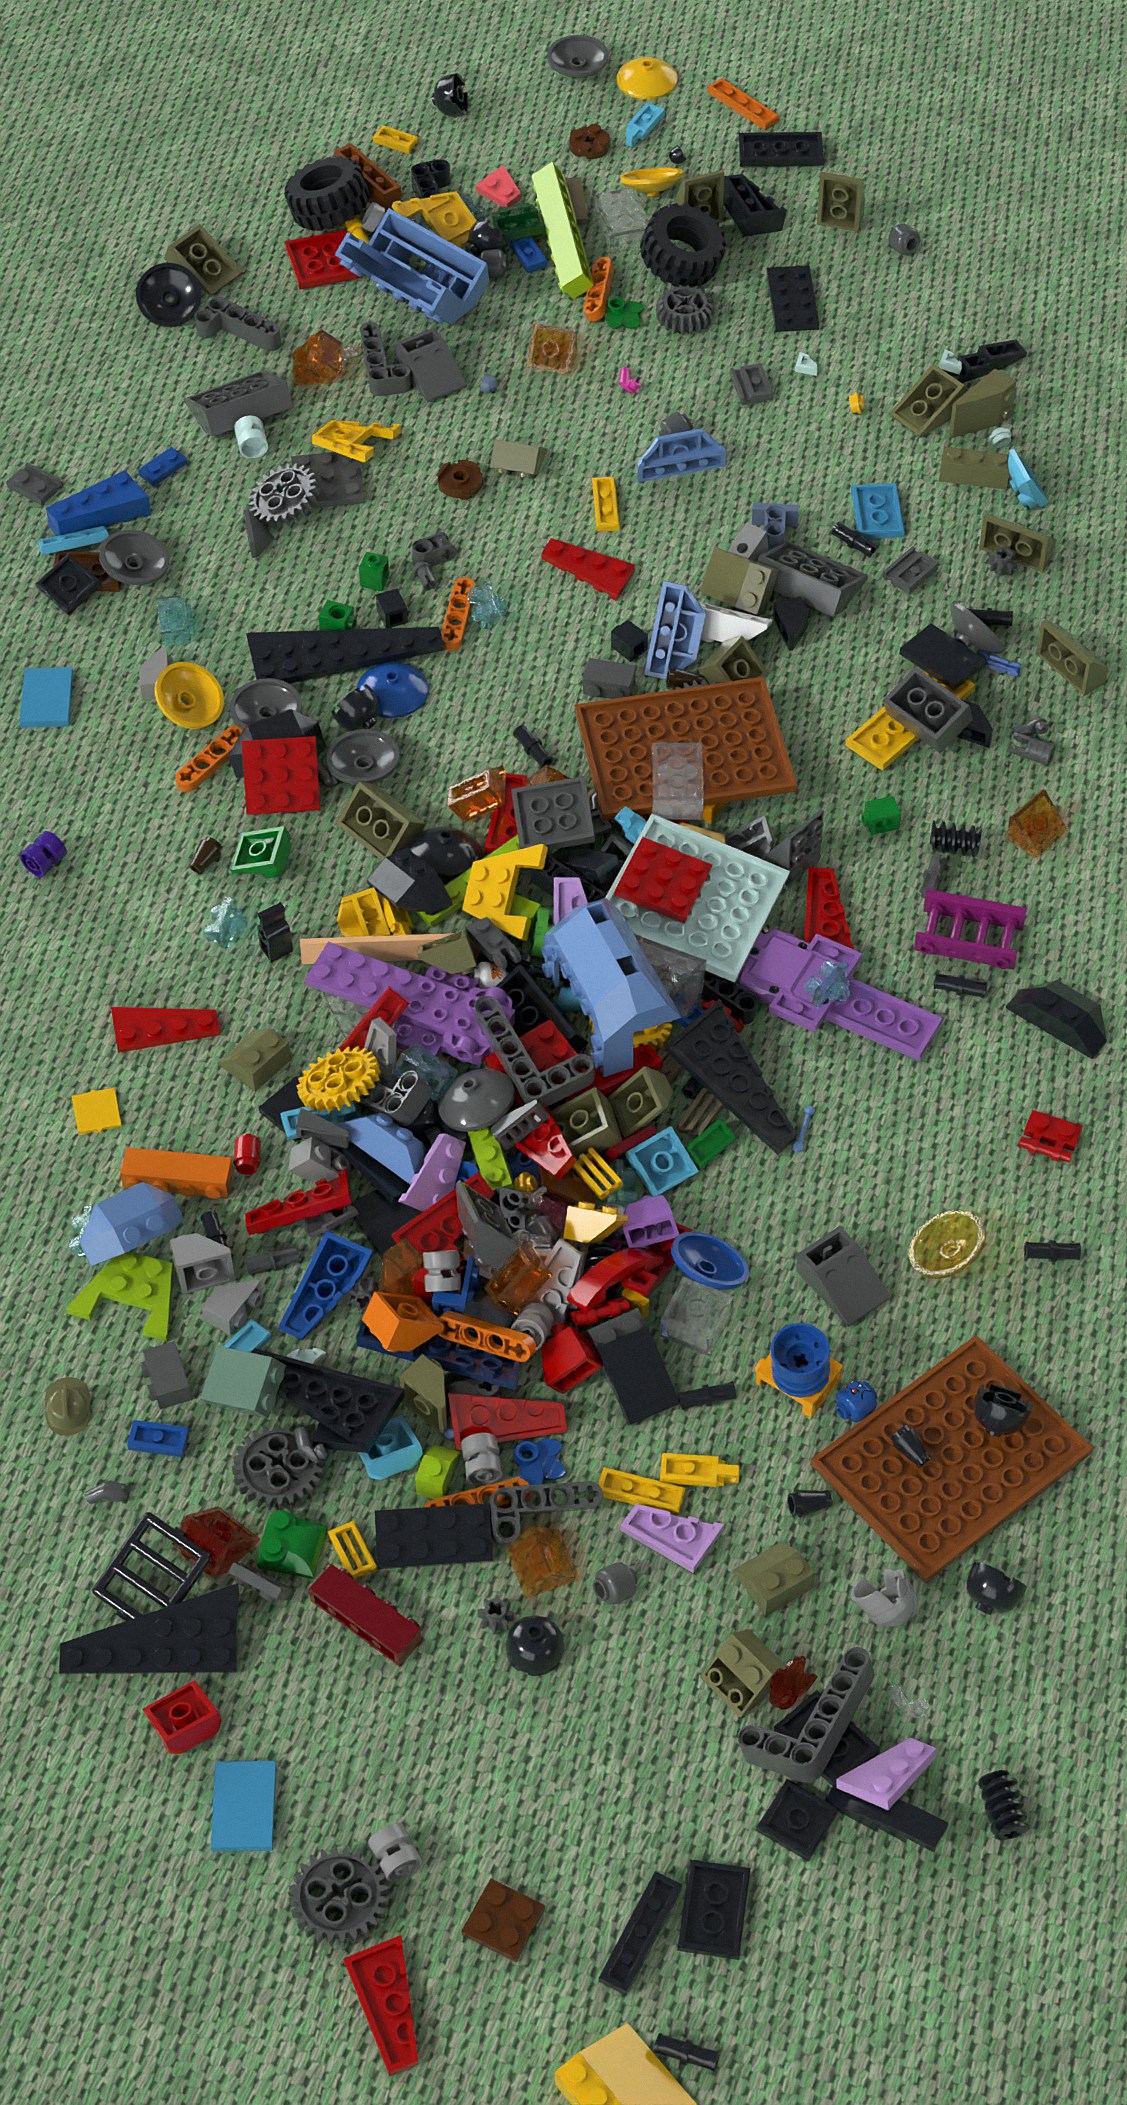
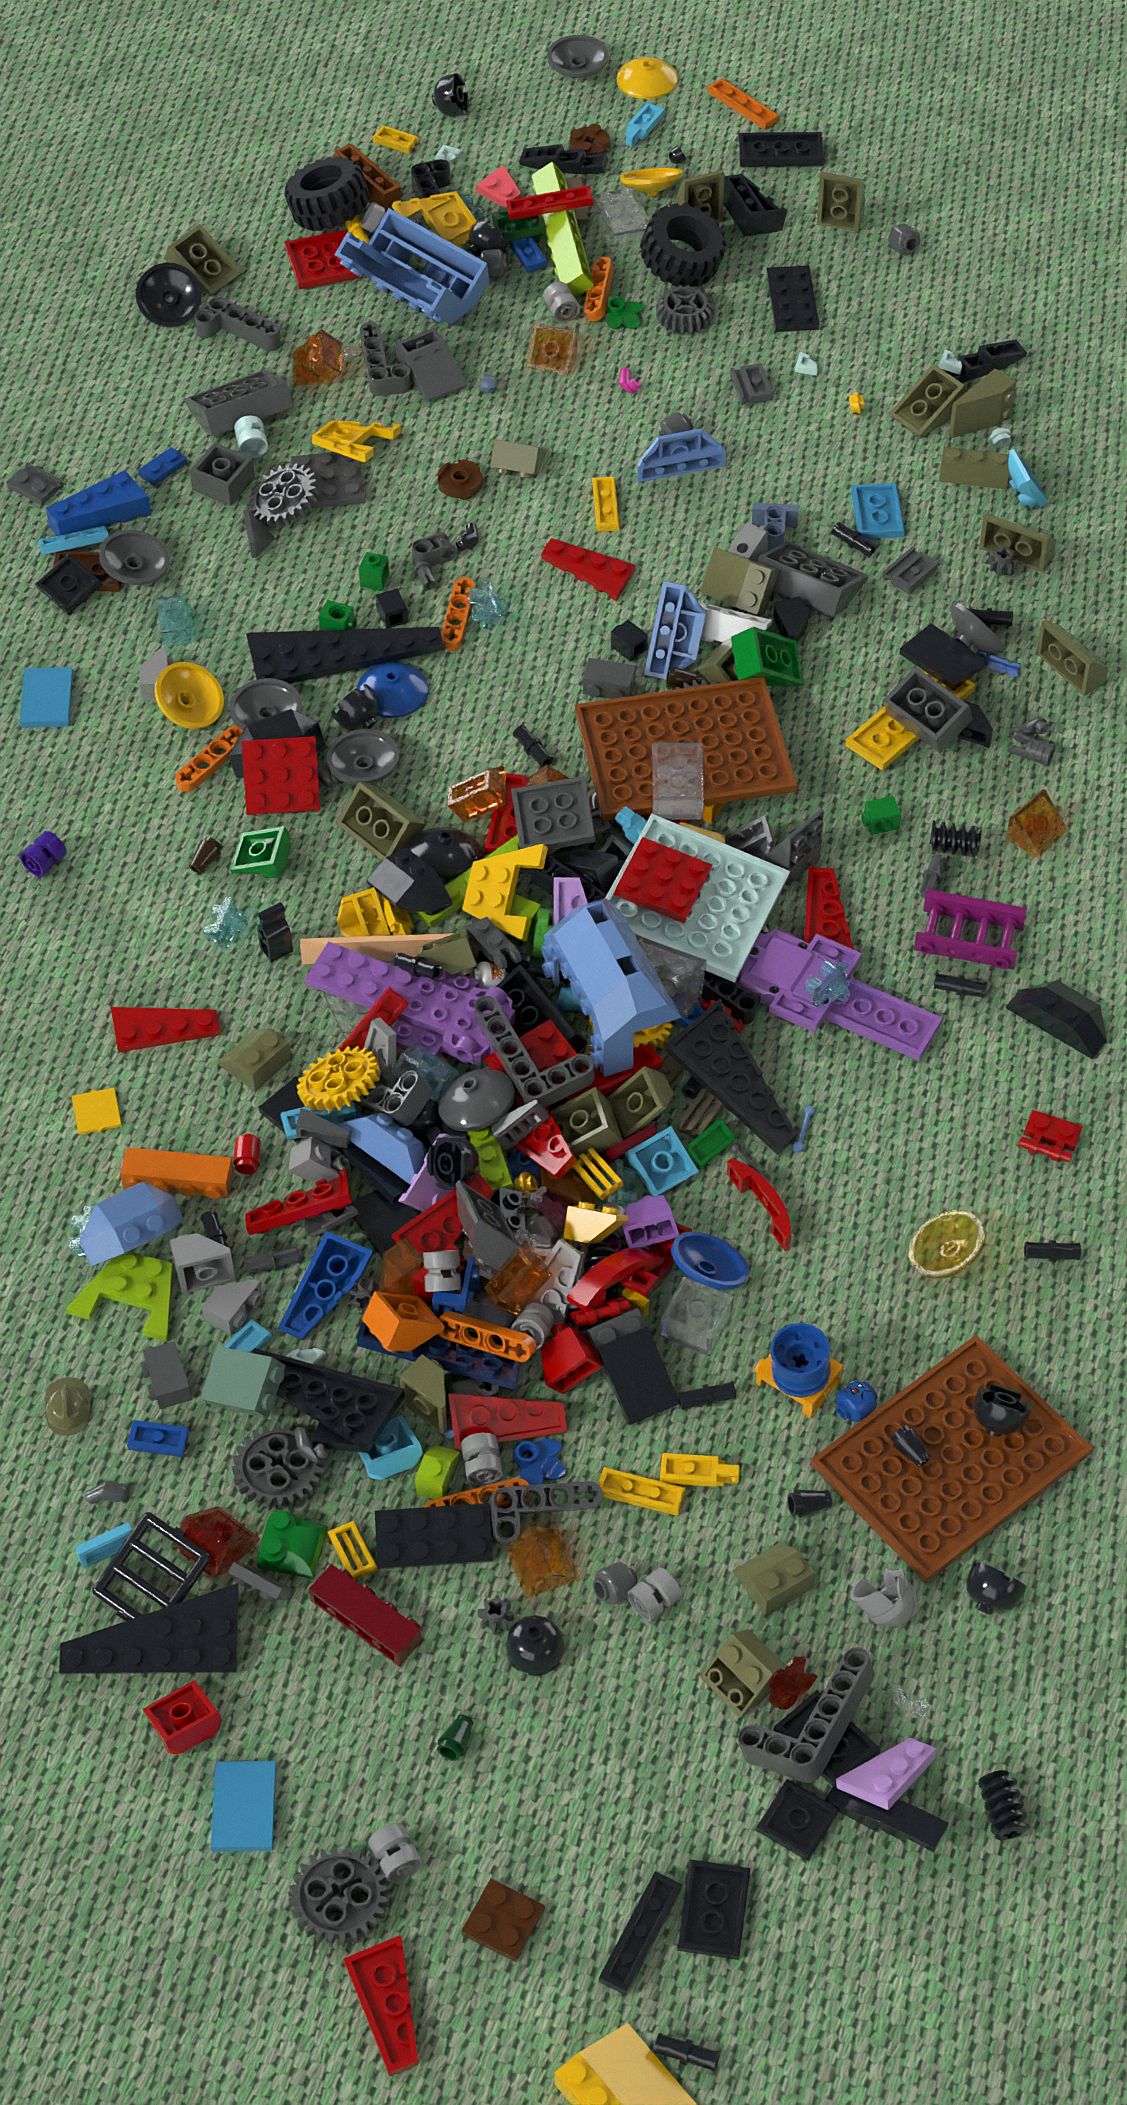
(102, 1545): none -> medium azure tile
(222, 474): none -> dark grey brick
(418, 966): none -> black pin
(448, 153): none -> light aqua tile
(452, 1160): none -> black cylinder
(455, 1739): none -> dark green cone
(469, 539): none -> black arm
(549, 202): none -> red tile
(561, 302): none -> light grey wheel
(567, 161): none -> black slope
(657, 1592): none -> light grey wheel
(672, 1536): lavender wing -> none
(736, 1149): none -> dark grey hinge
(747, 1178): none -> red slope
(767, 656): none -> green slope
(842, 1276): dark grey slope -> none

